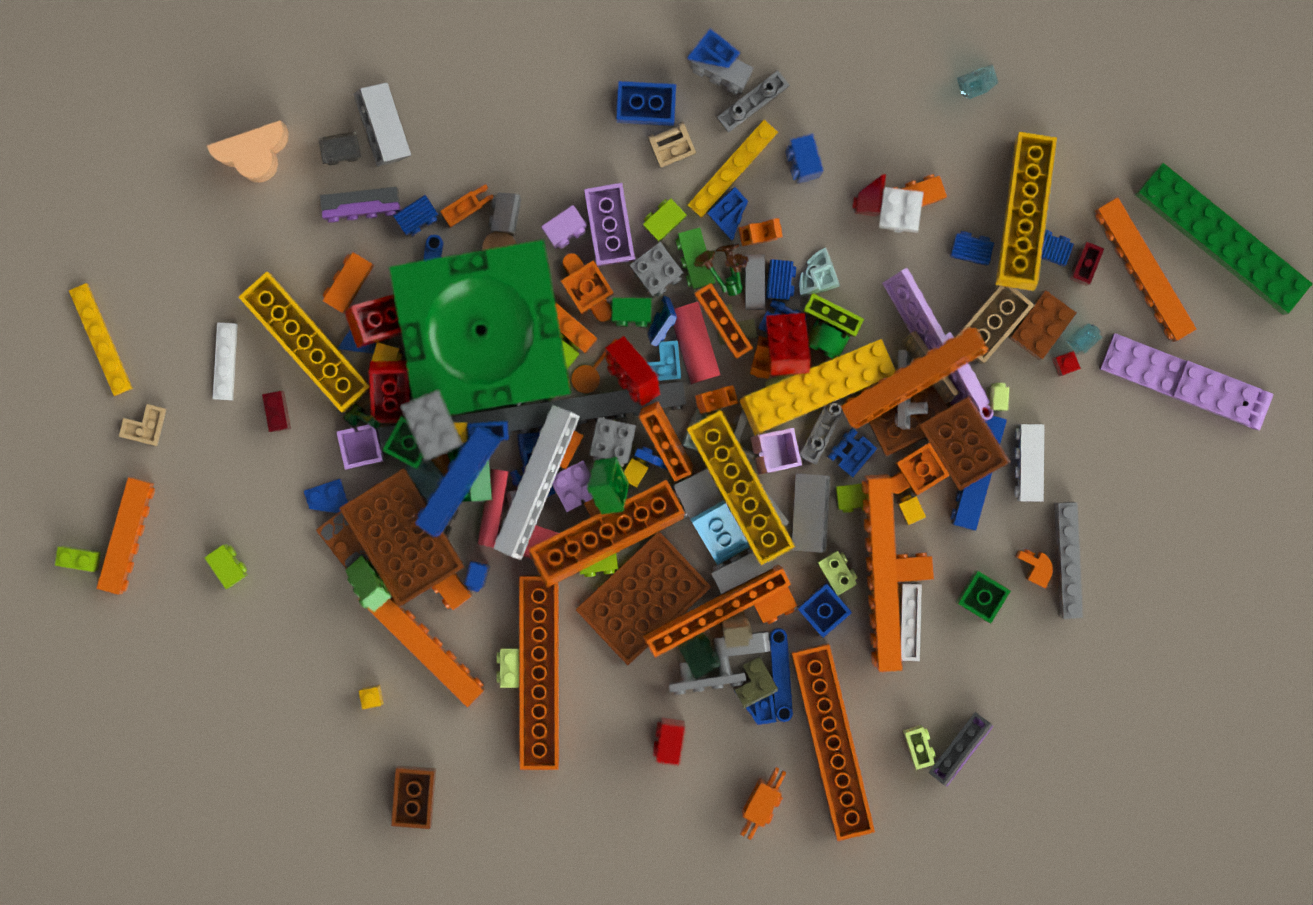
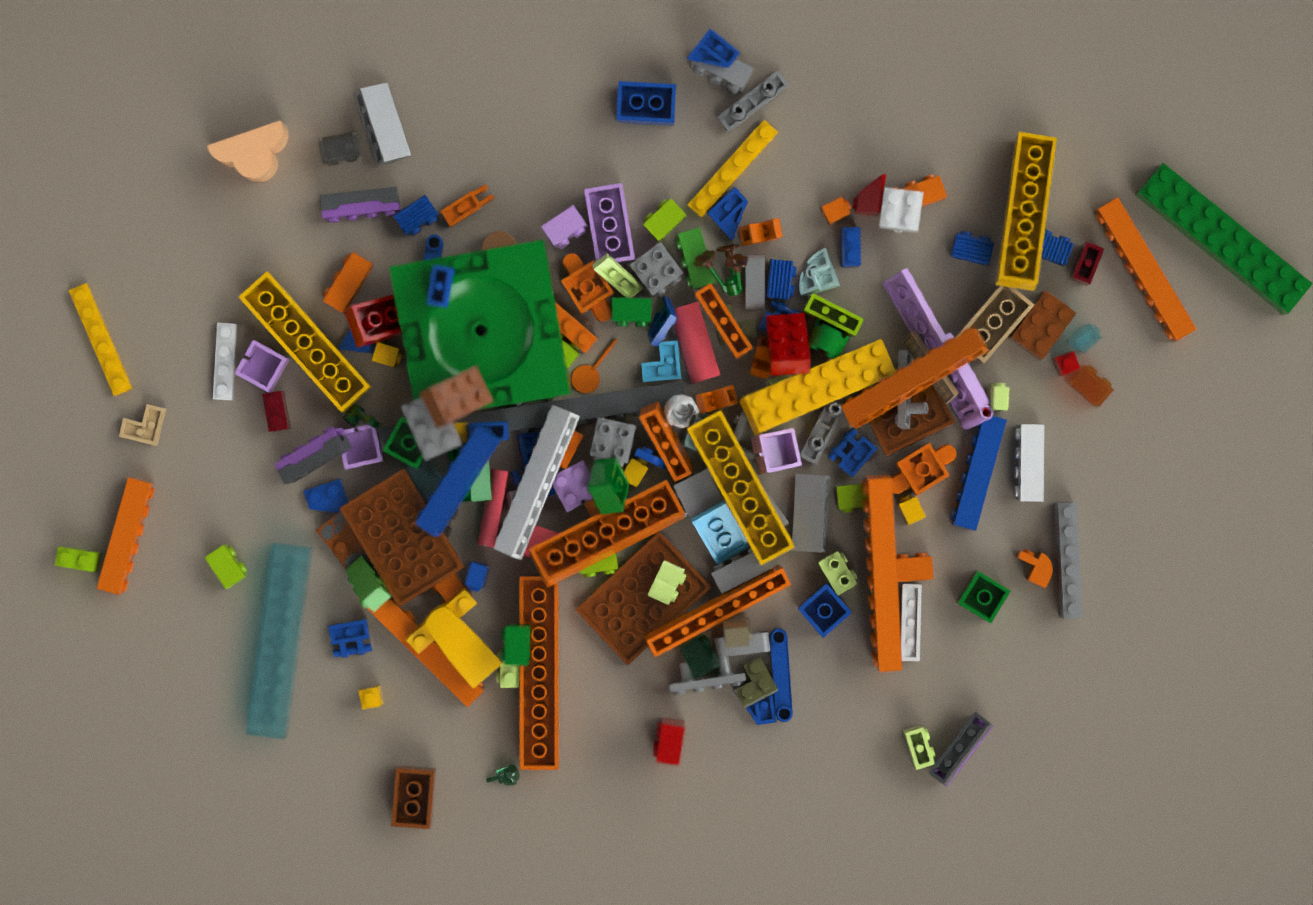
(264, 366): none -> lavender piece
(279, 640): none -> clear light blue brick
(313, 455): none -> piece
(350, 632): none -> blue plate
(388, 390): red brick -> none
(440, 286): none -> blue brick
(441, 462): clear orange cone -> none
(456, 397): none -> dark orange brick
(456, 639): none -> yellow slope
(505, 213): light grey slope -> none
(507, 775): none -> clear green piece
(516, 644): none -> green brick
(617, 276): none -> yellowish green plate
(632, 371): red brick -> none
(666, 582): none -> yellowish green brick
(675, 150): tan plate -> none
(680, 410): none -> white hair
(762, 802): orange brick -> none
(776, 605): orange brick -> none
(804, 159): blue brick -> none
(833, 742): orange brick -> none
(836, 210): none -> orange brick
(850, 247): none -> blue brick
(964, 443): dark orange plate -> none
(978, 82): clear light blue slope -> none
(1090, 385): none -> clear orange brick
(1187, 381): lavender hinge -> none

